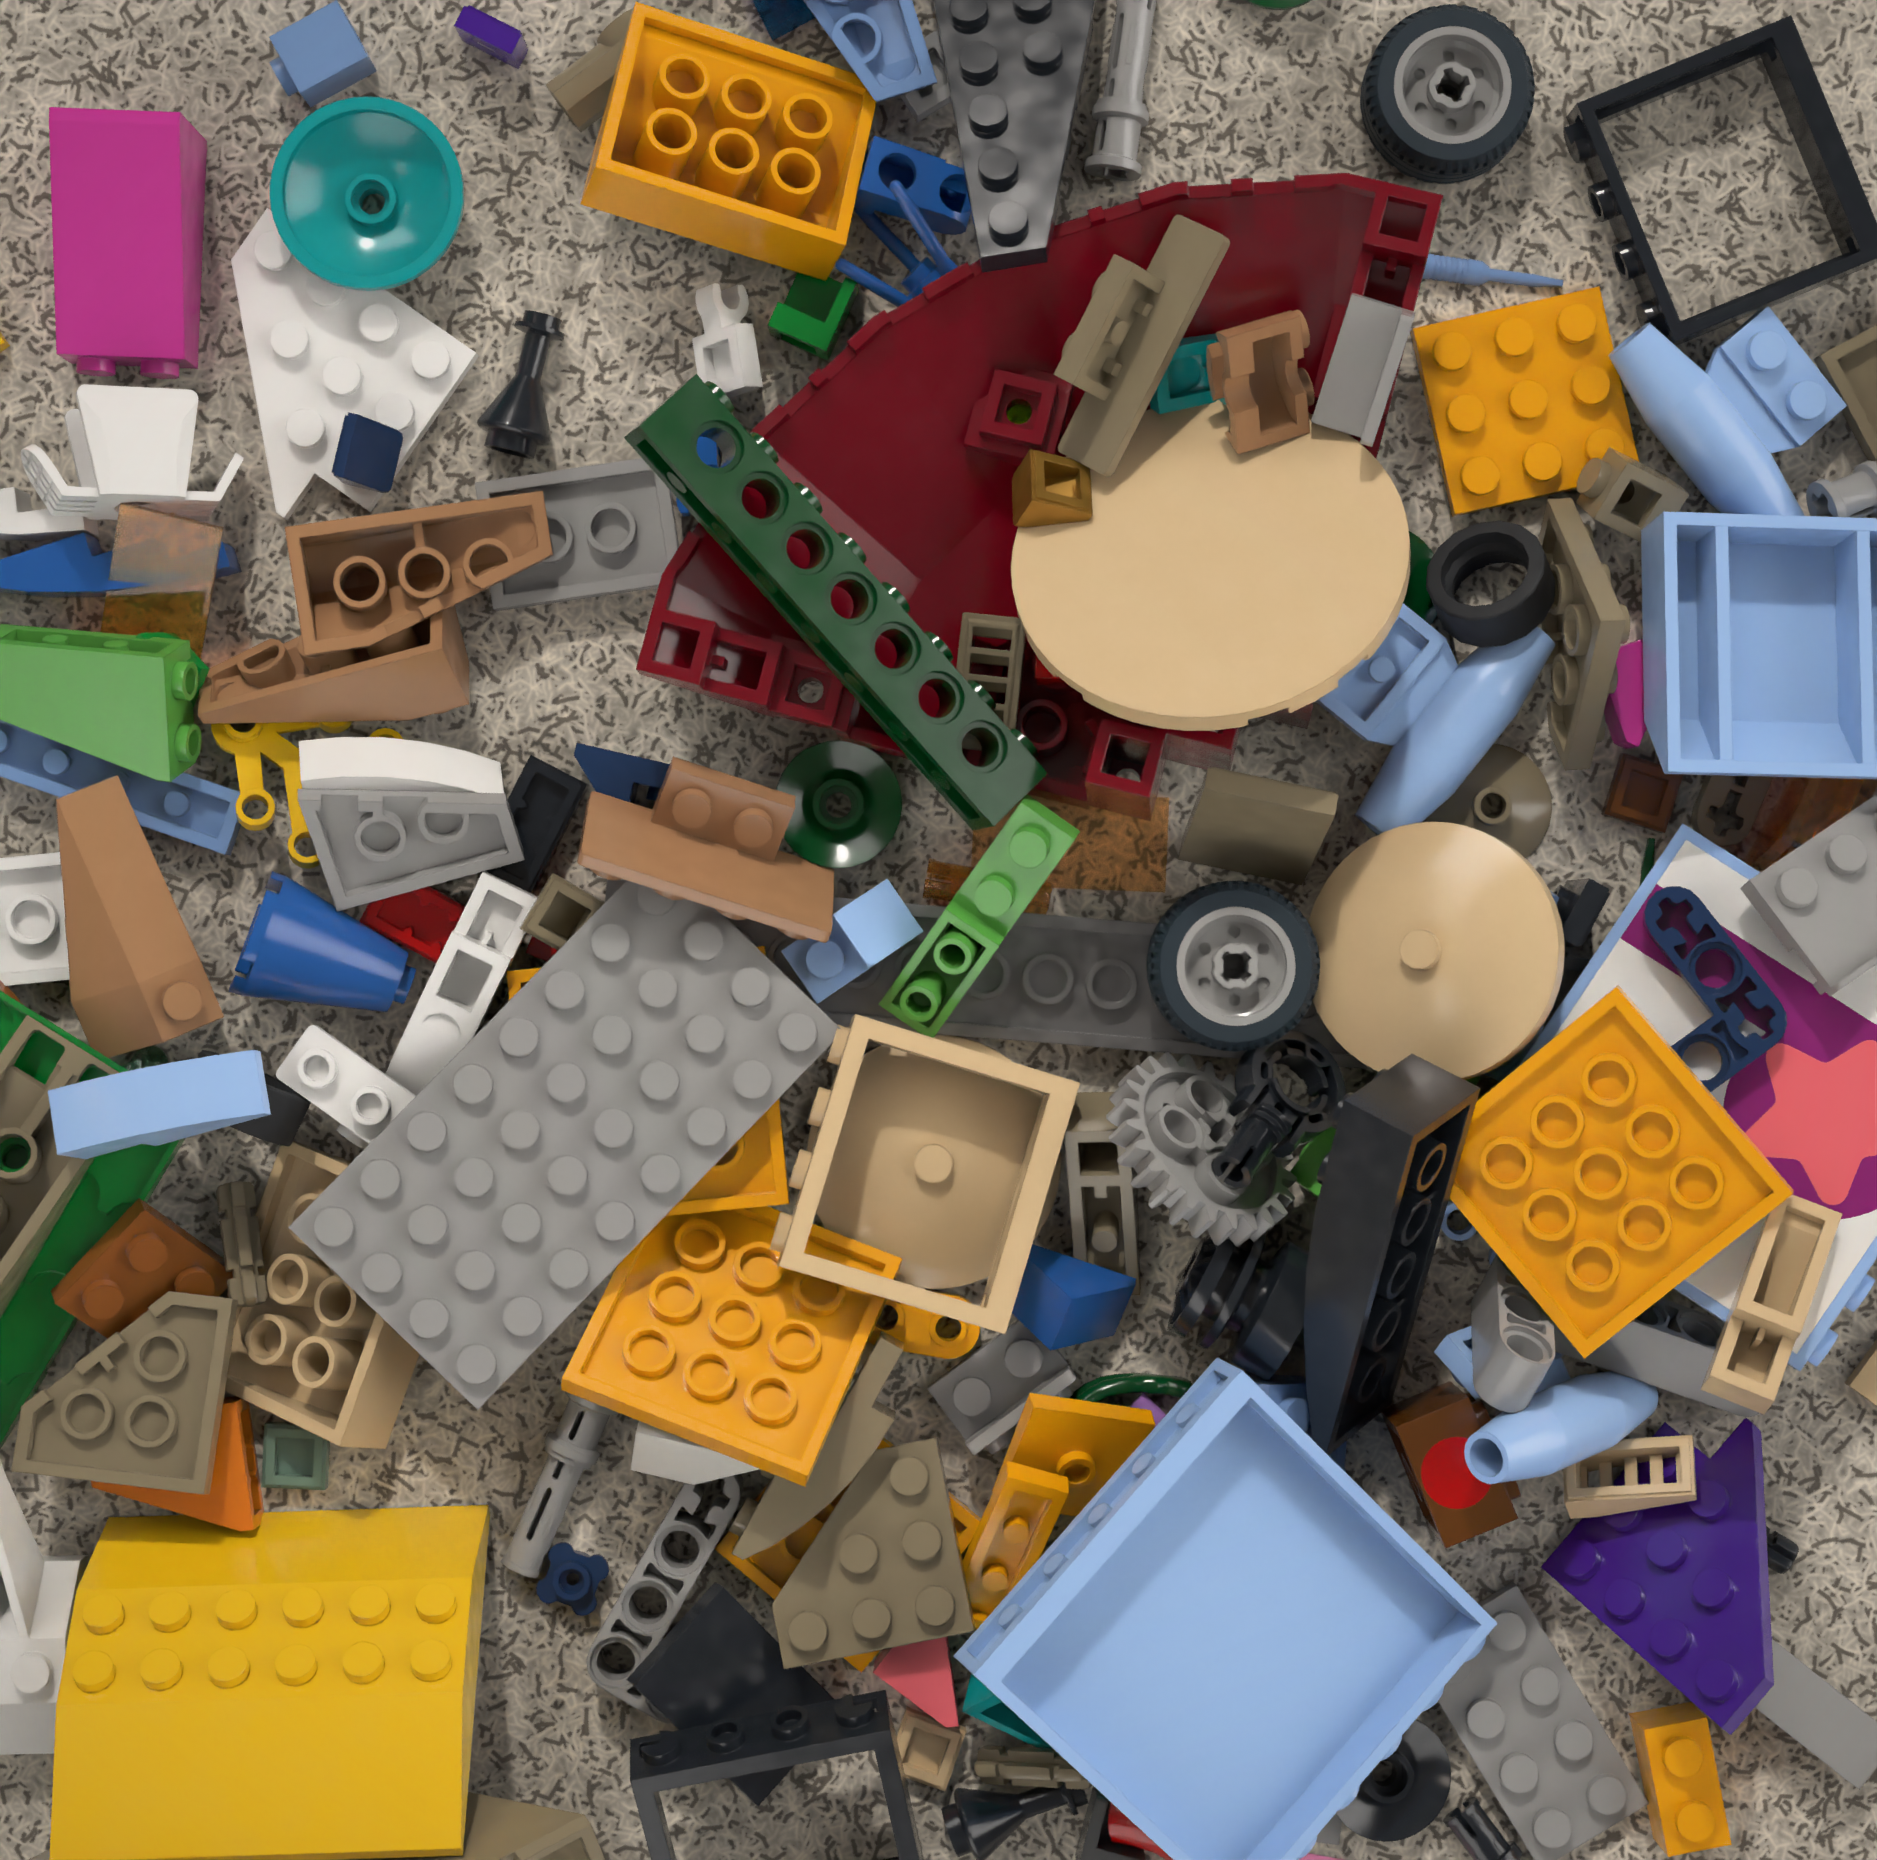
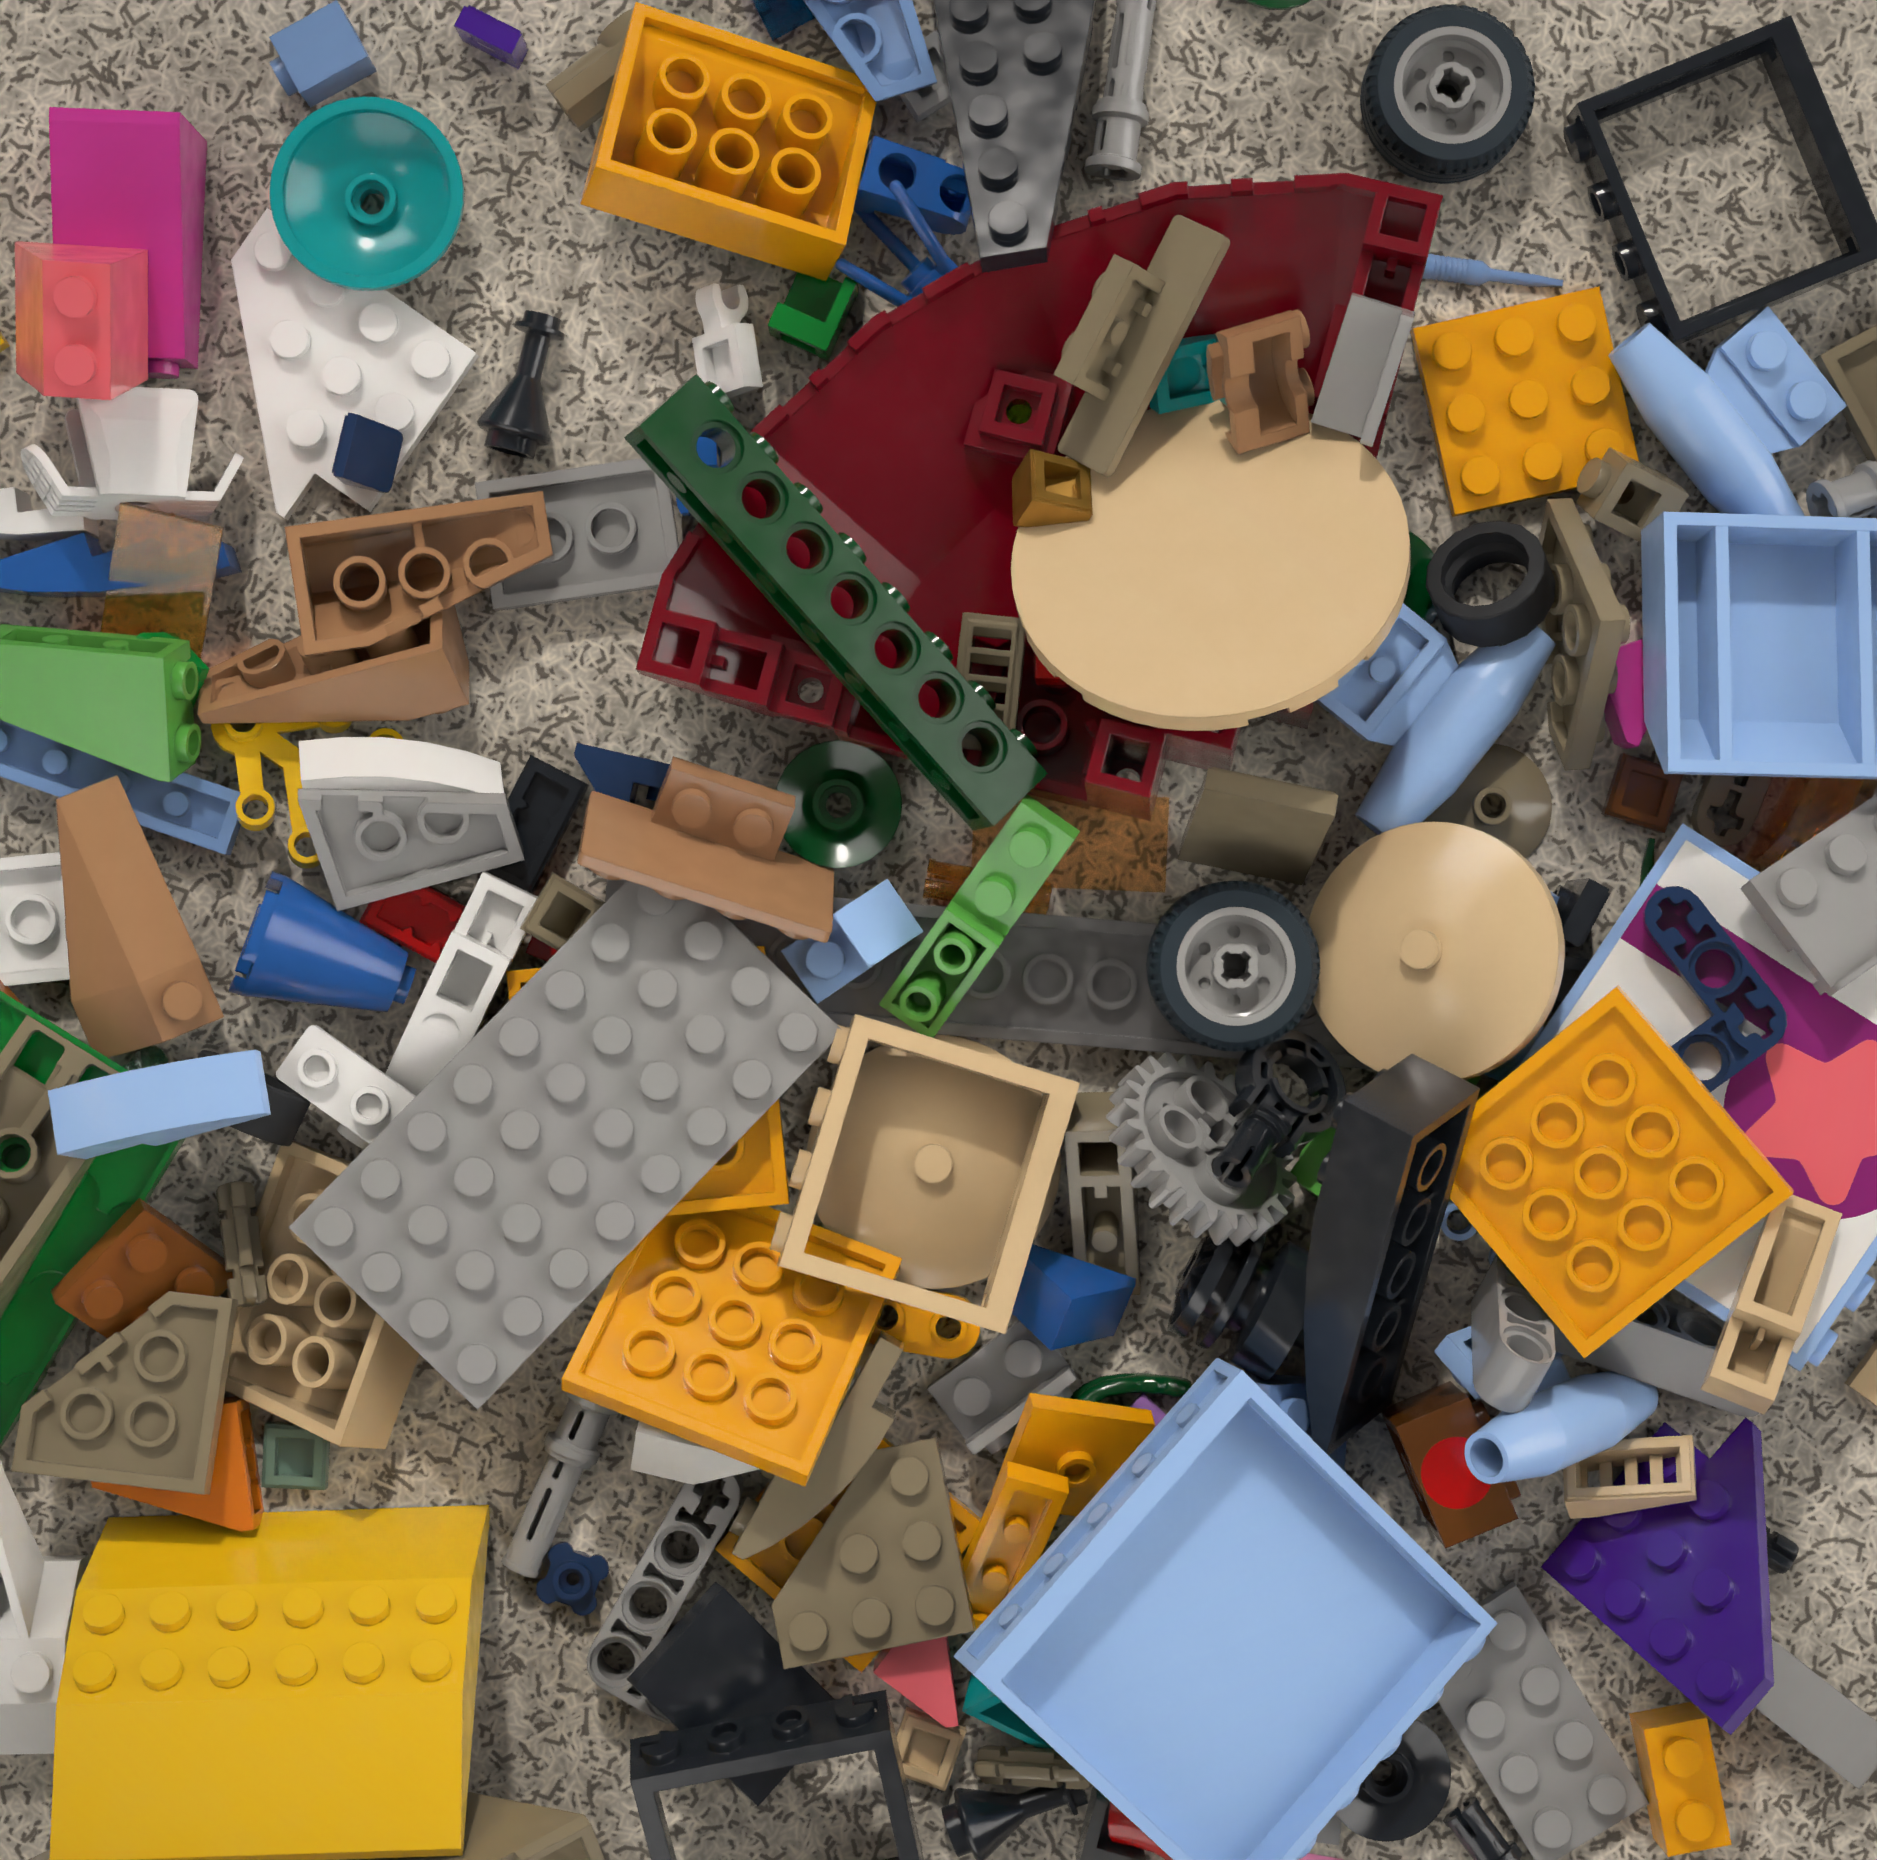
(81, 319): none -> coral slope

